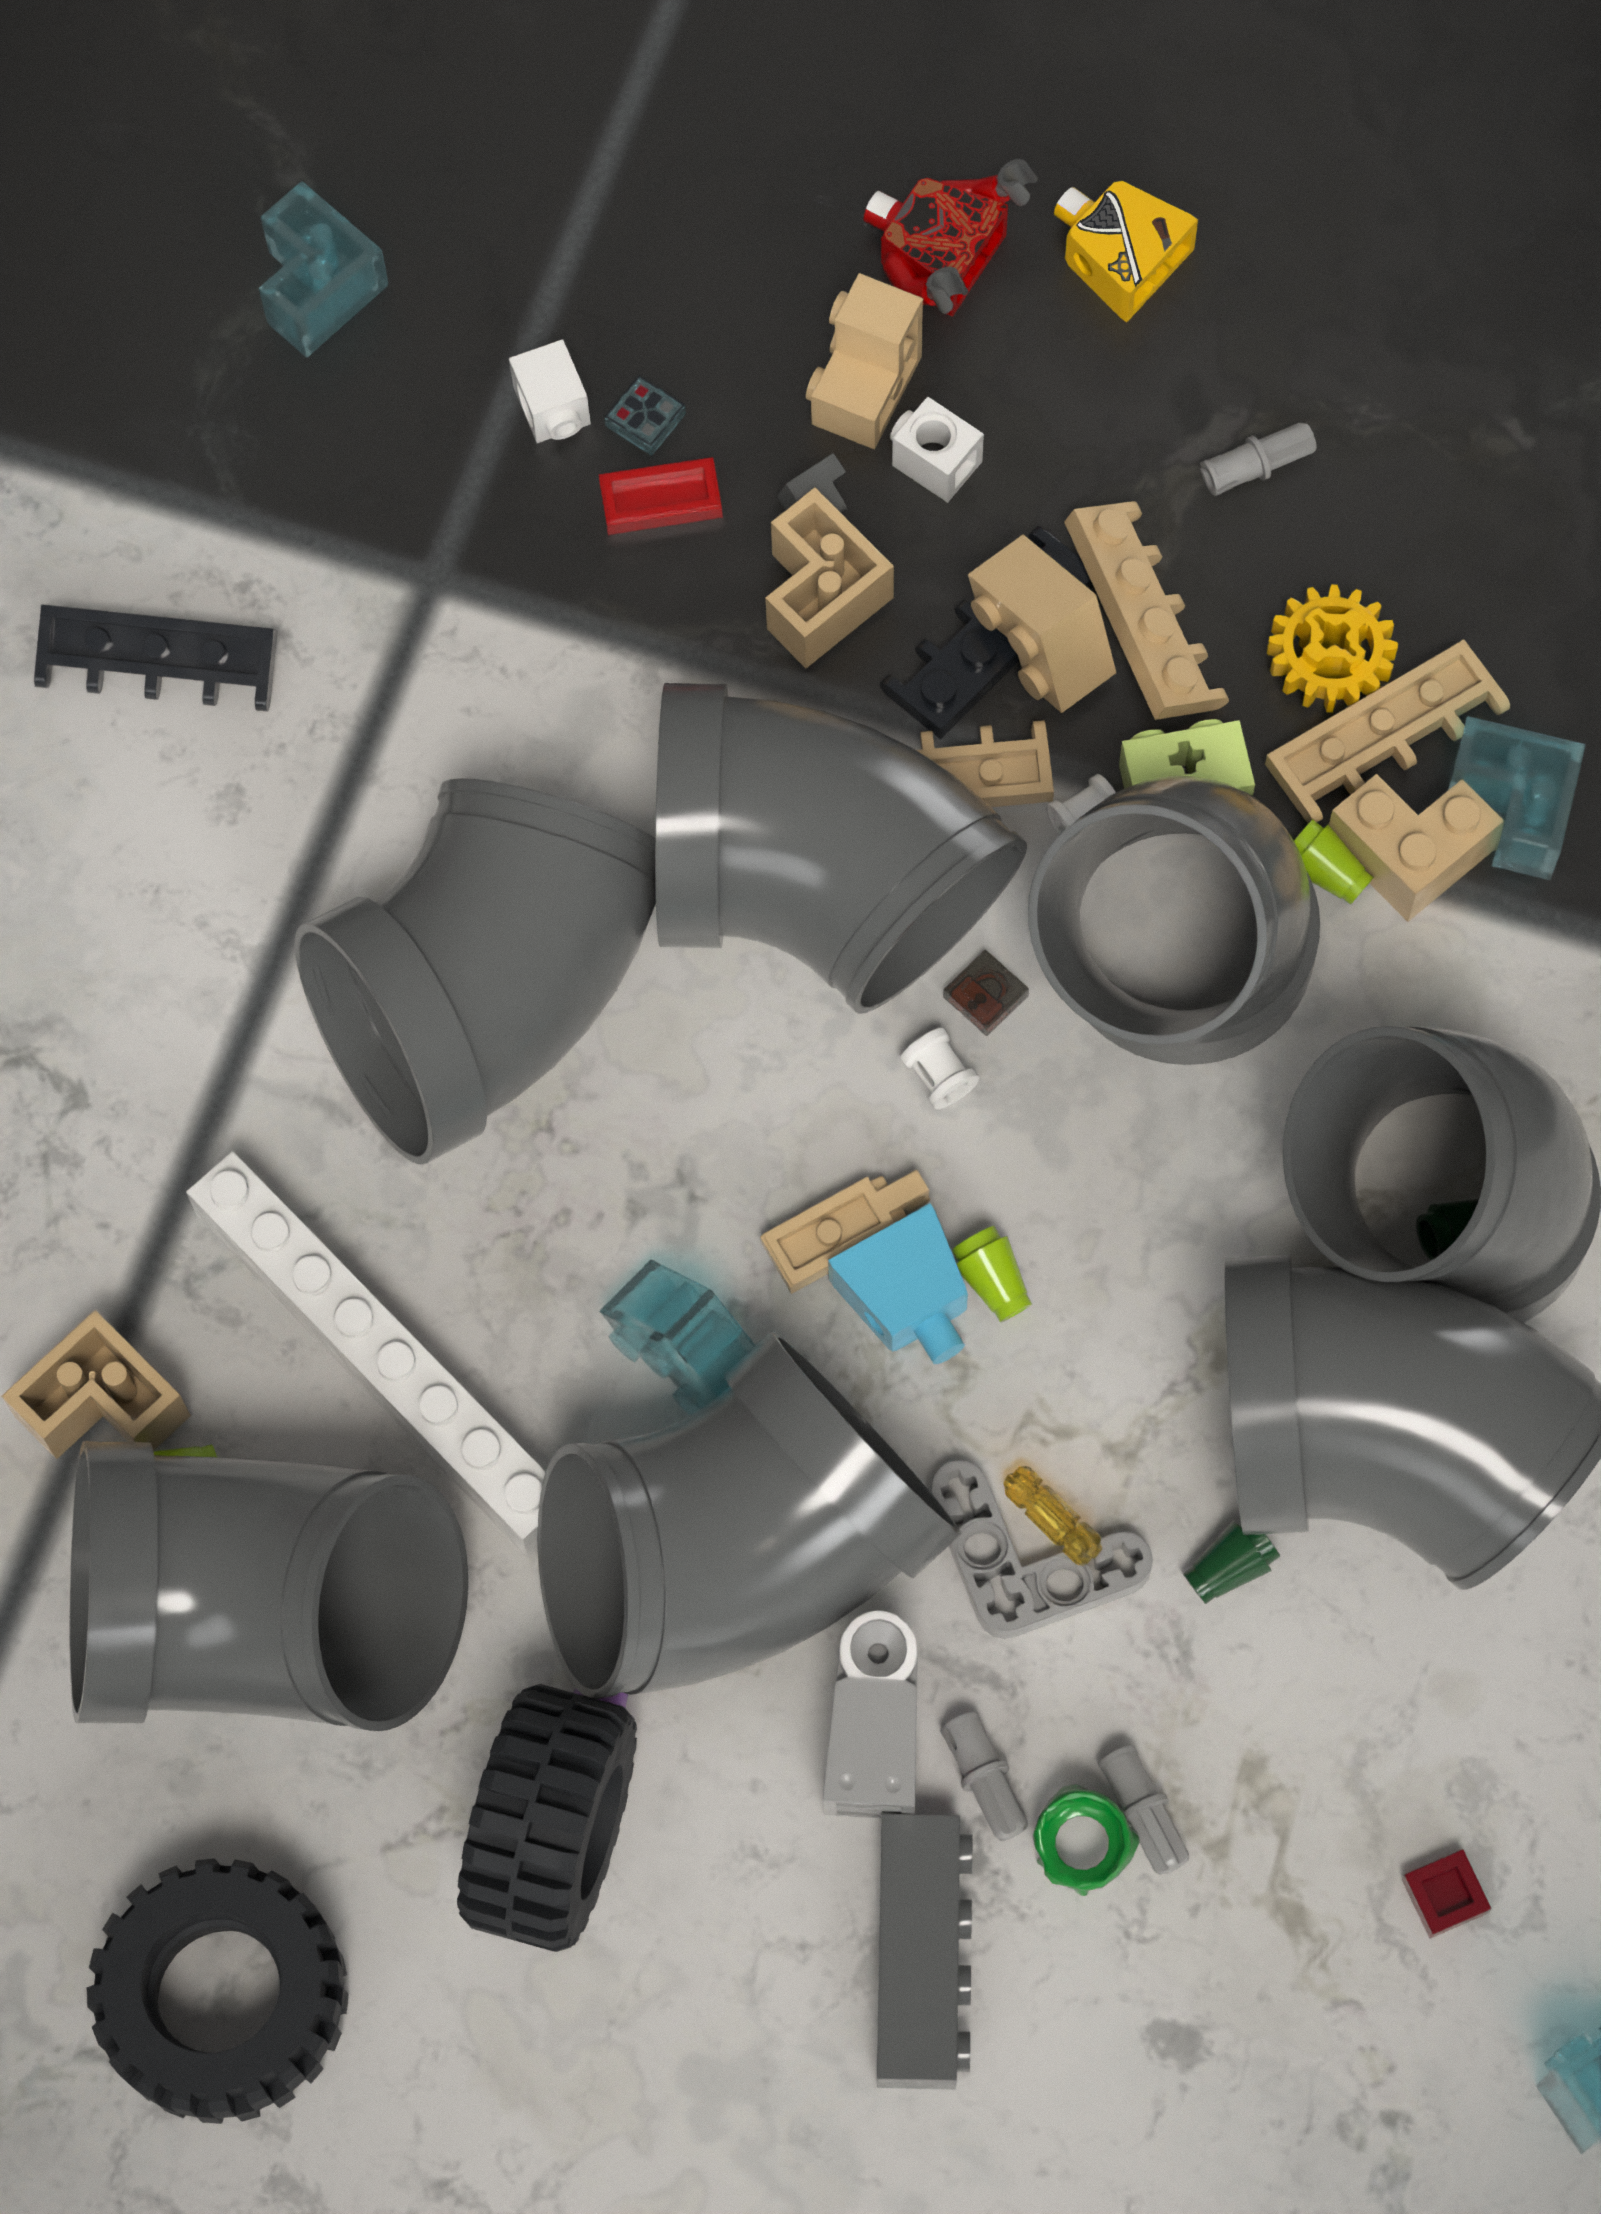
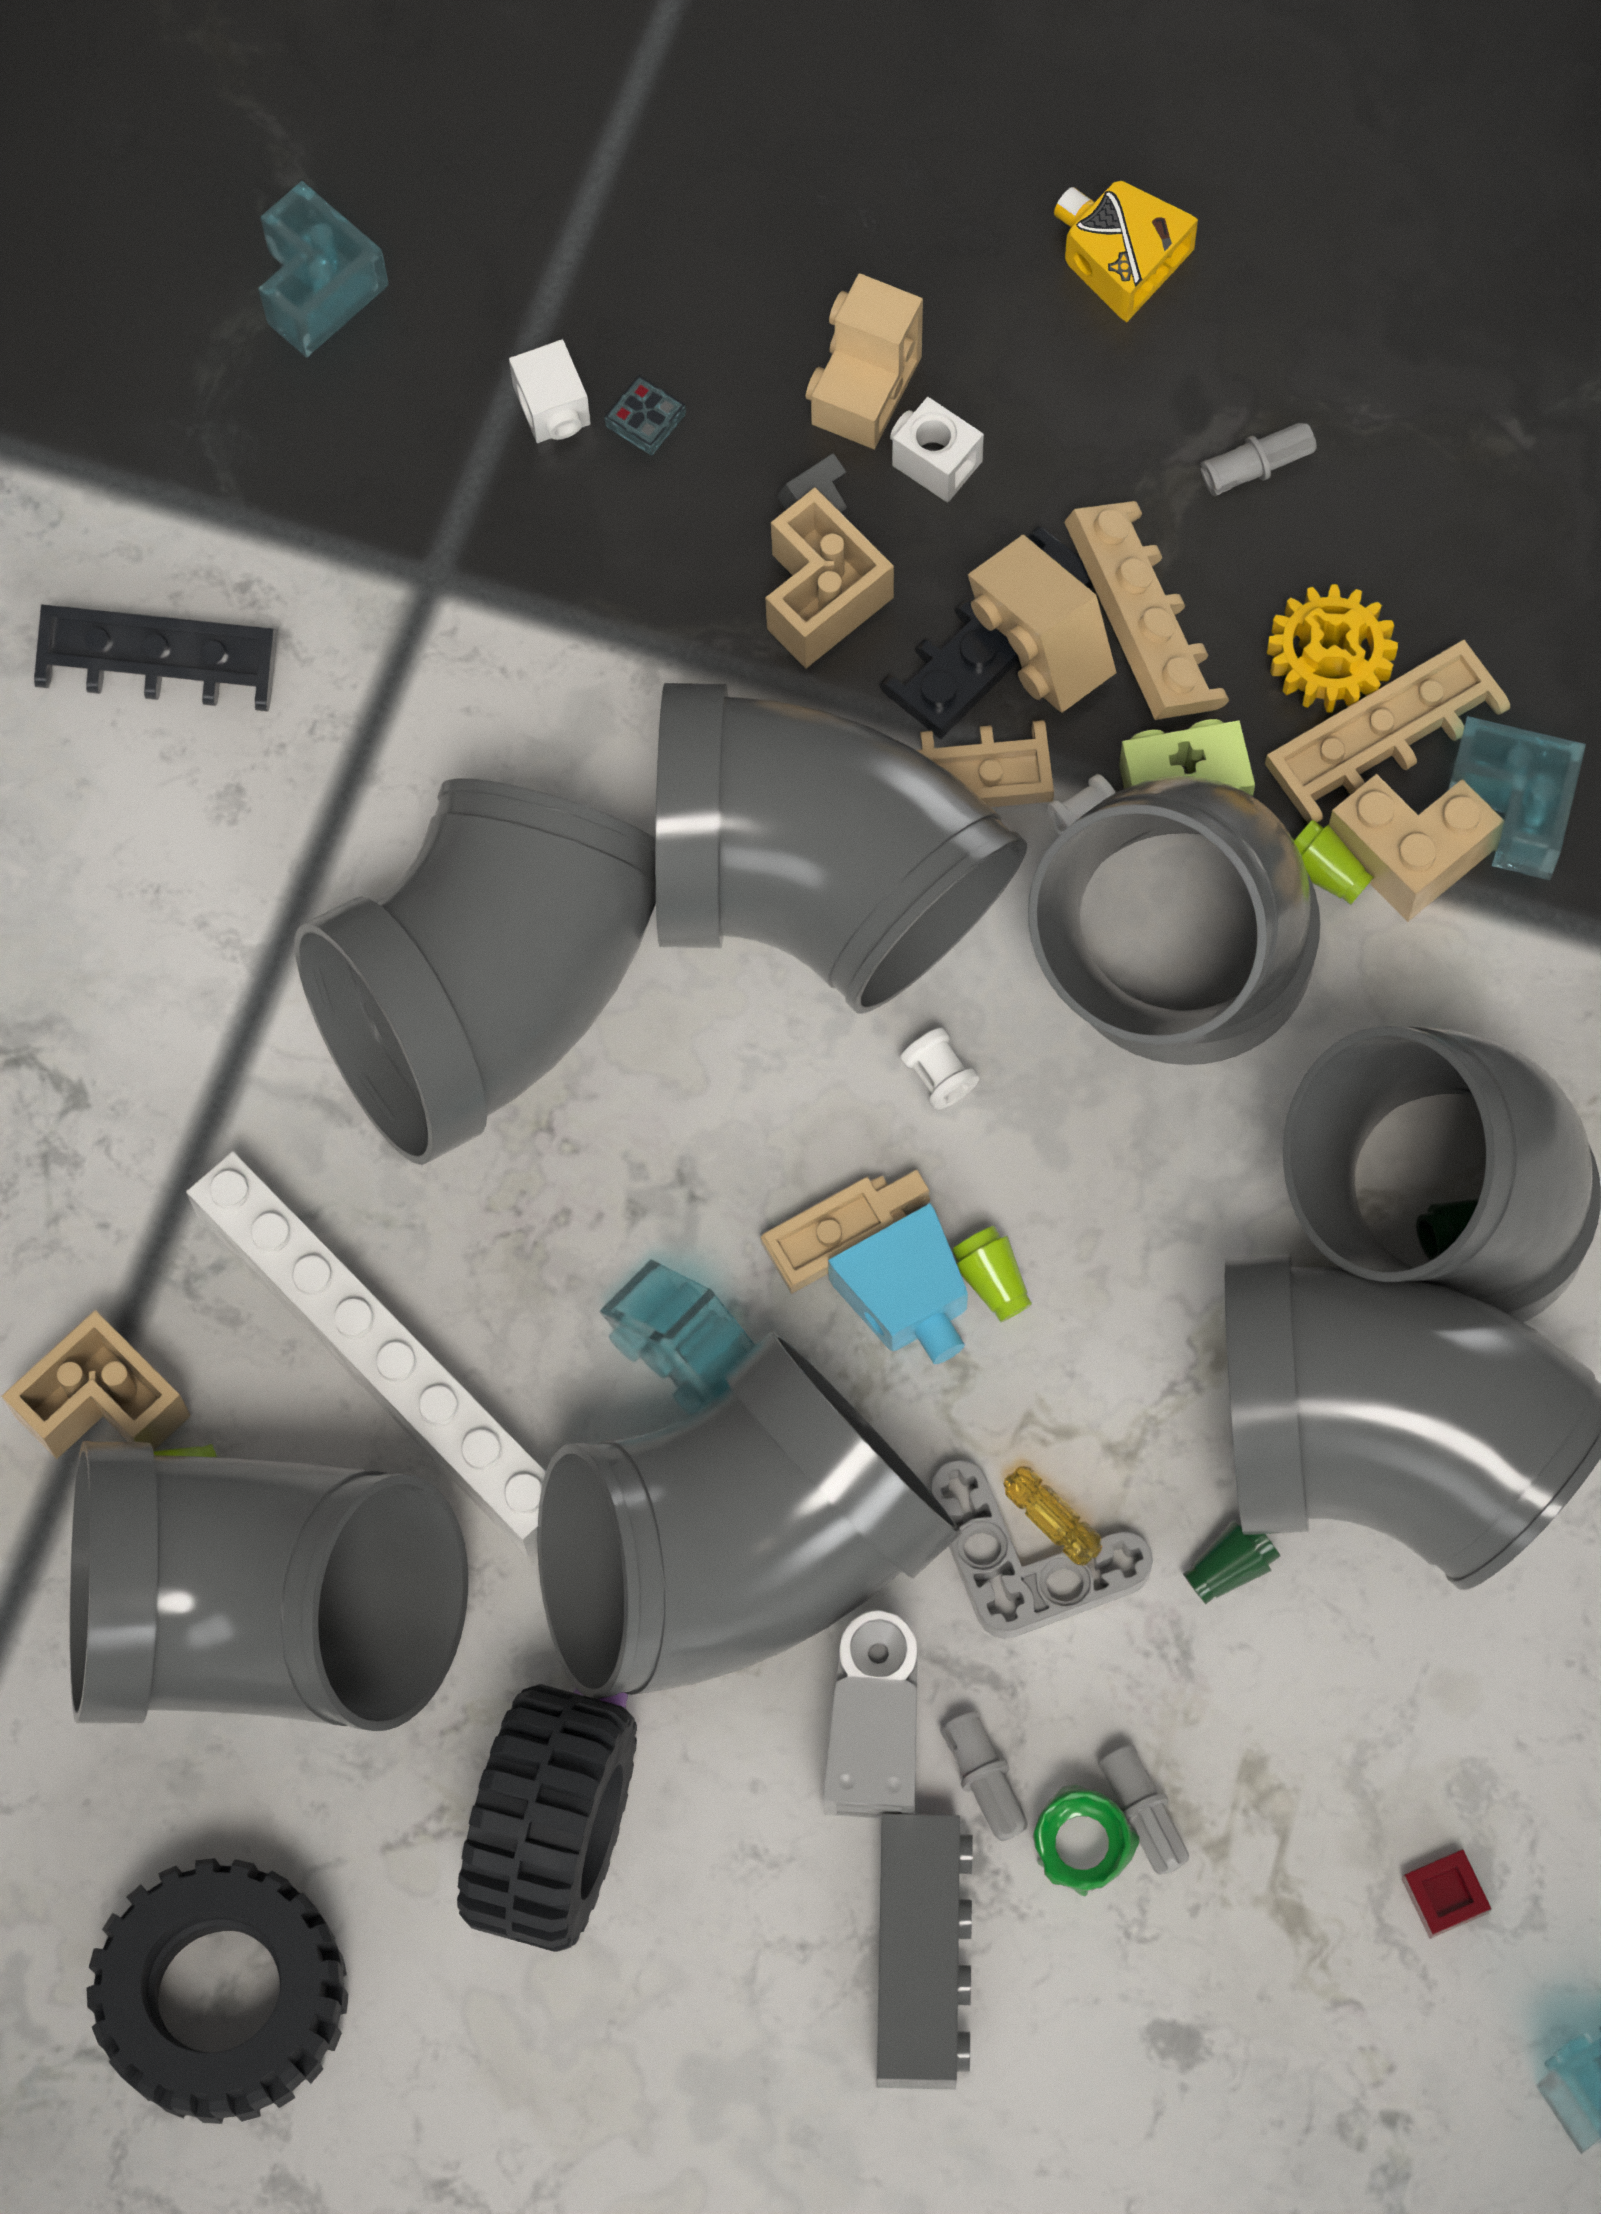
(660, 496): red tile -> none
(946, 232): torso -> none
(986, 992): clear smoke tile -> none

